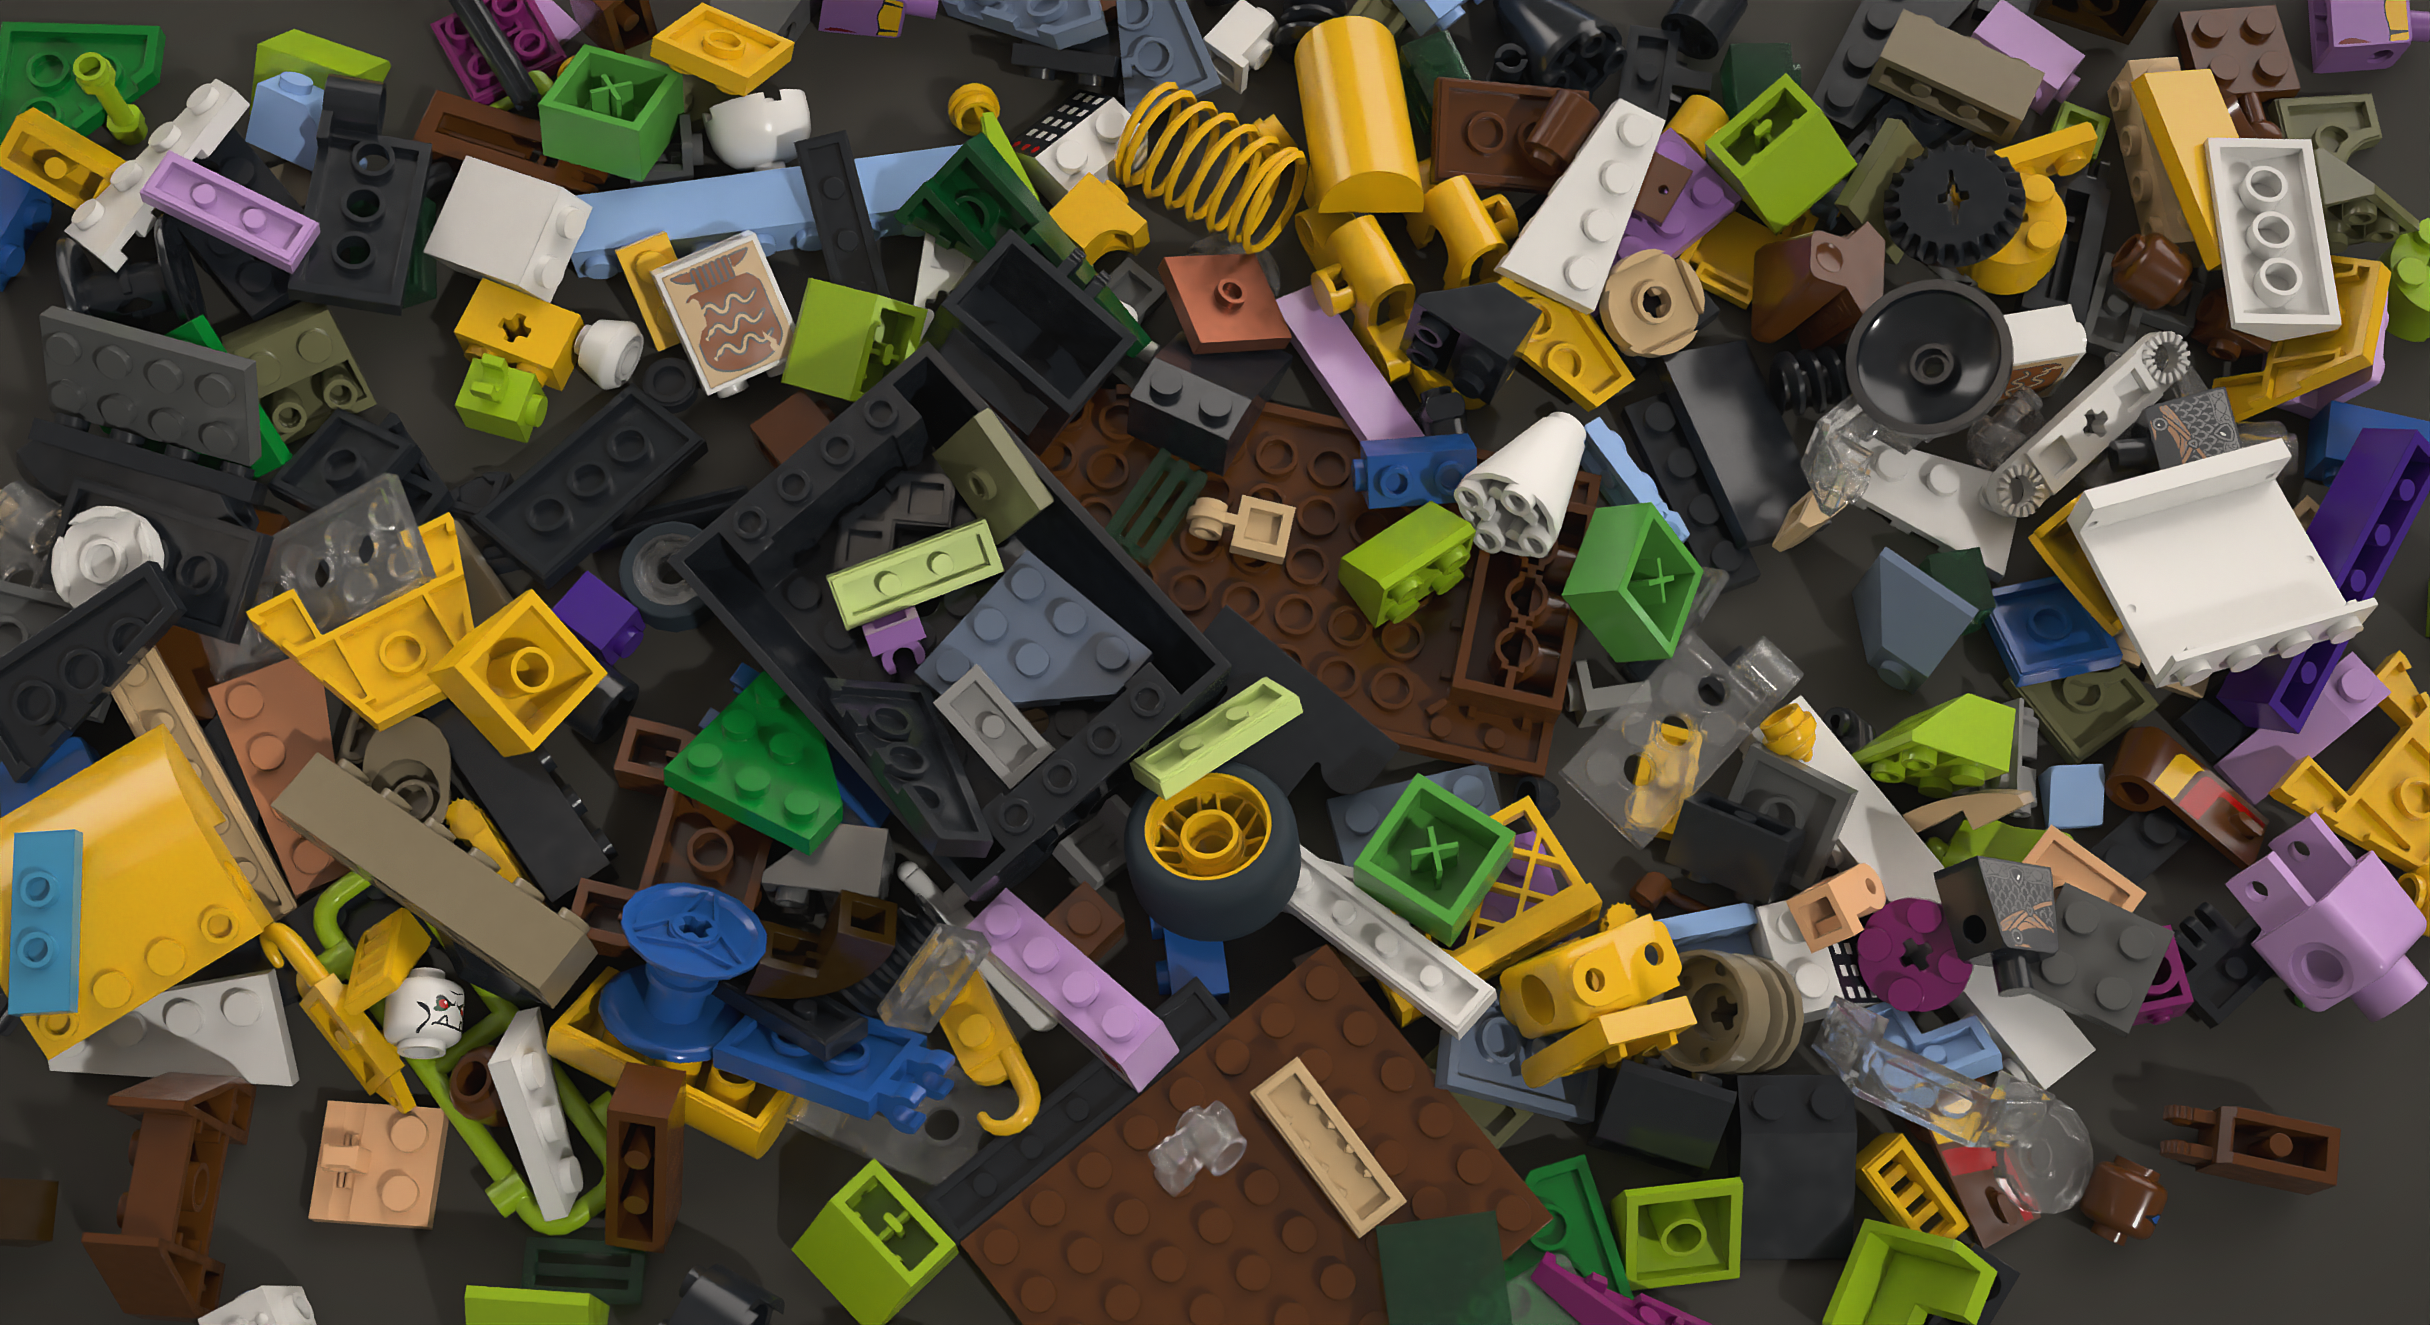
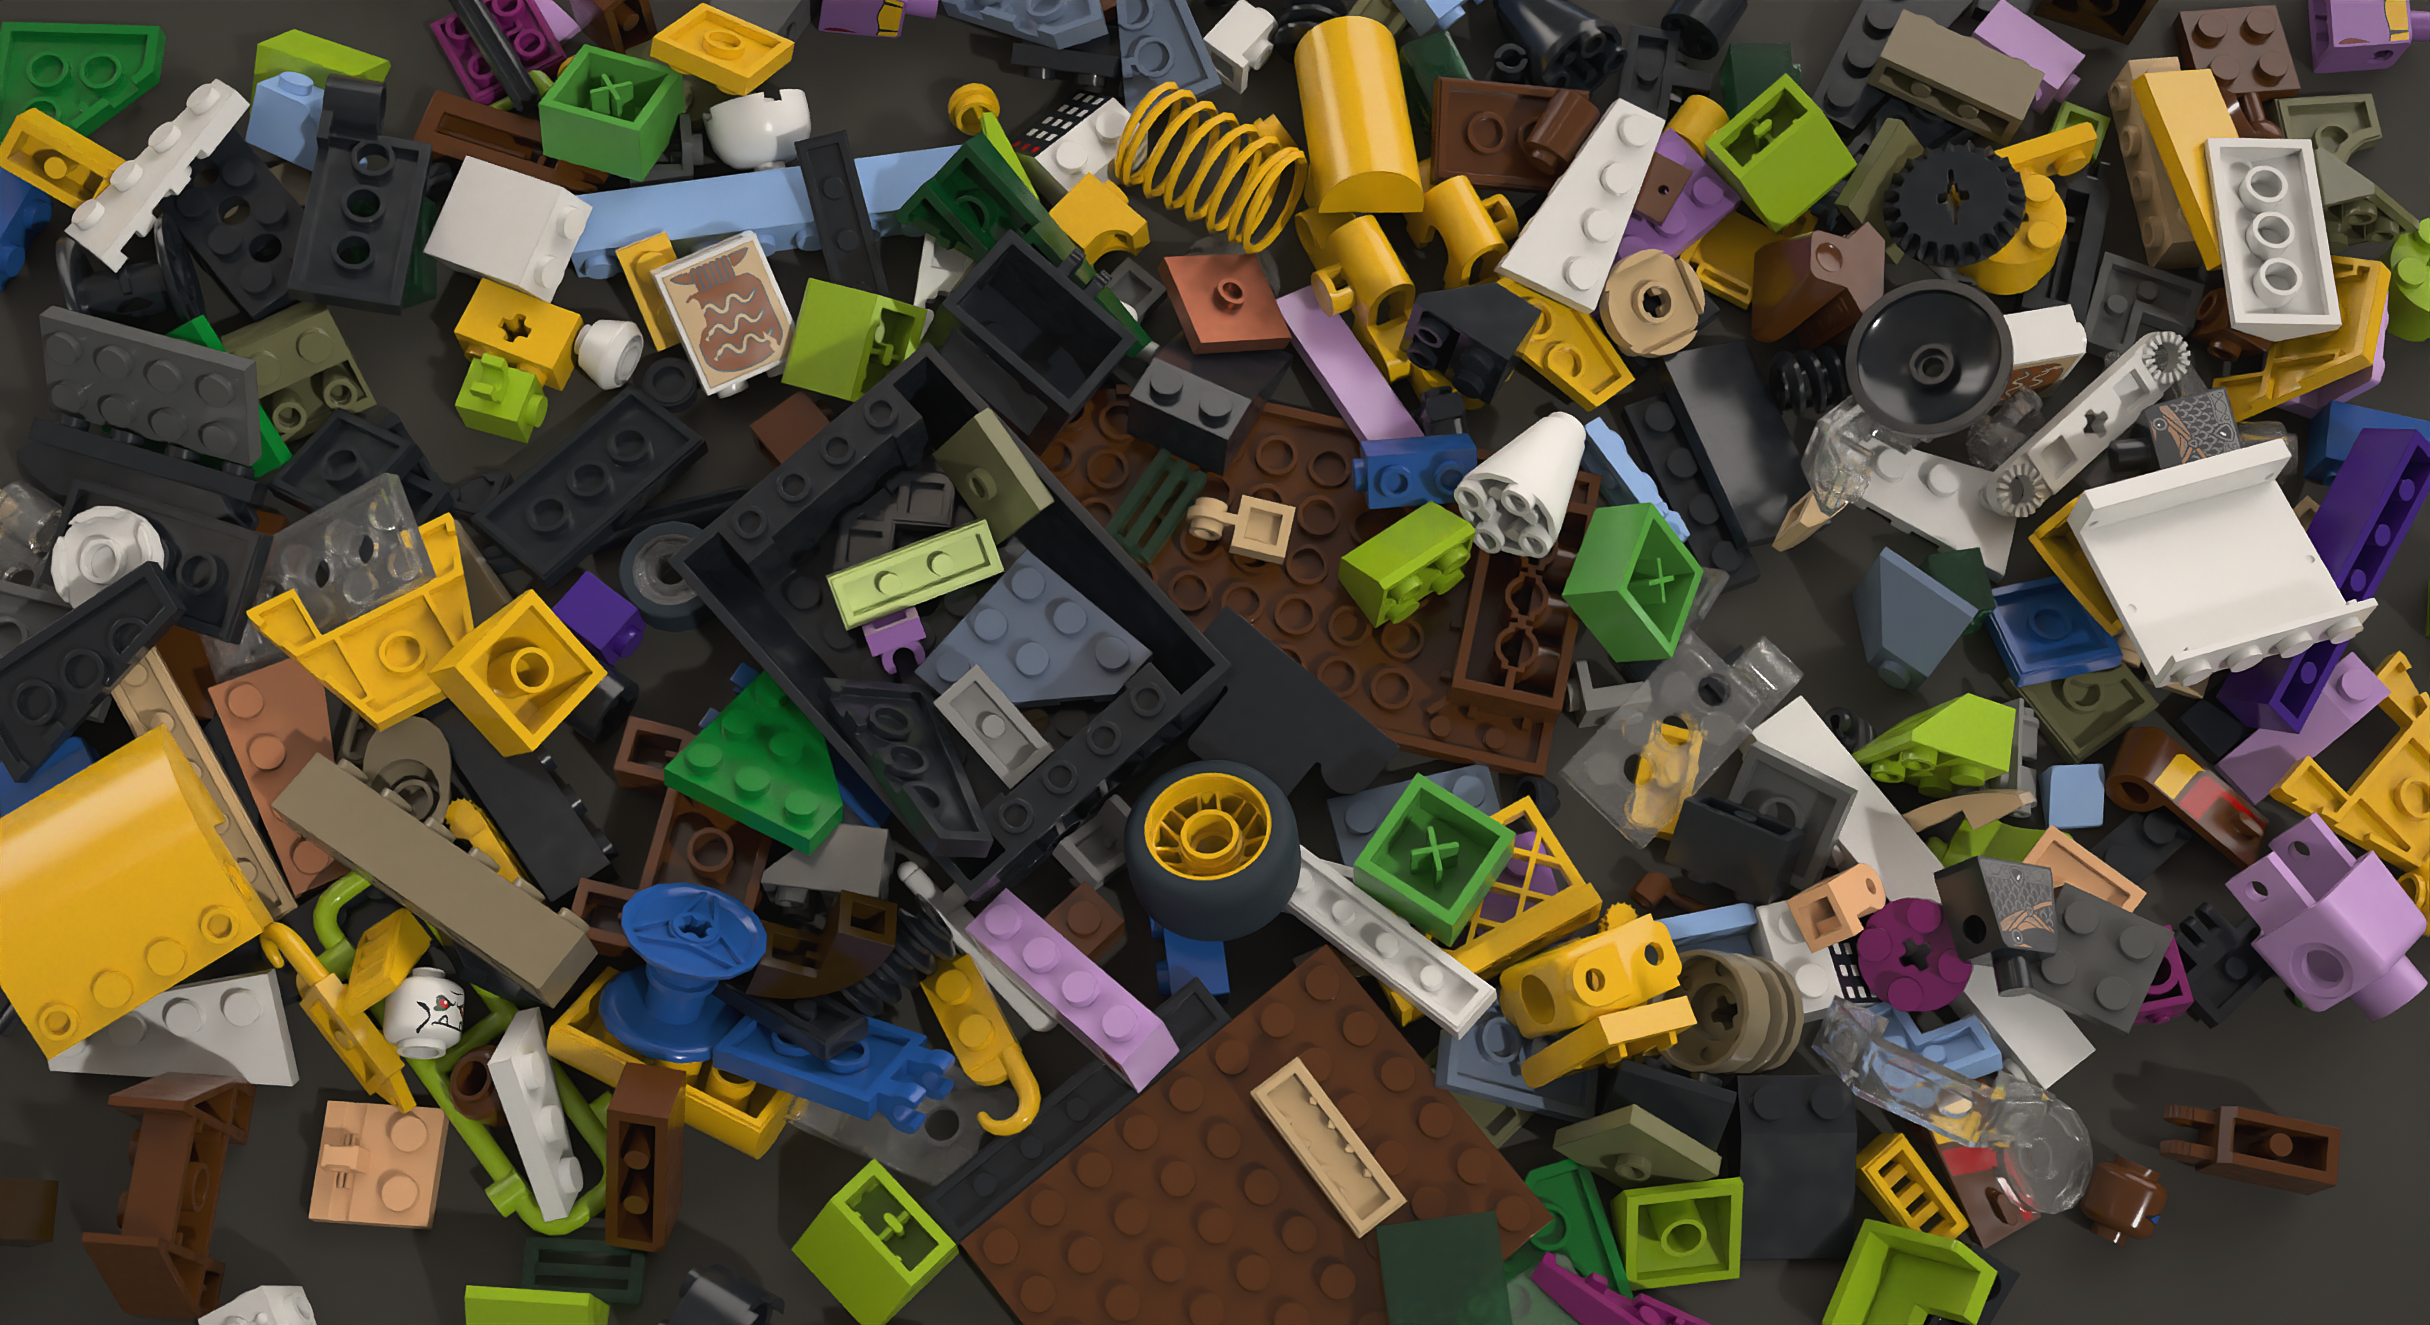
(45, 923): dark azure plate -> none
(97, 78): lime bar -> none
(230, 212): lavender tile -> none
(934, 978): clear plate -> none
(1201, 1139): clear plate -> none
(1216, 737): yellowish green tile -> none
(1636, 1150): none -> olive plate
(1790, 732): yellow plate -> none
(2152, 271): reddish brown head -> none

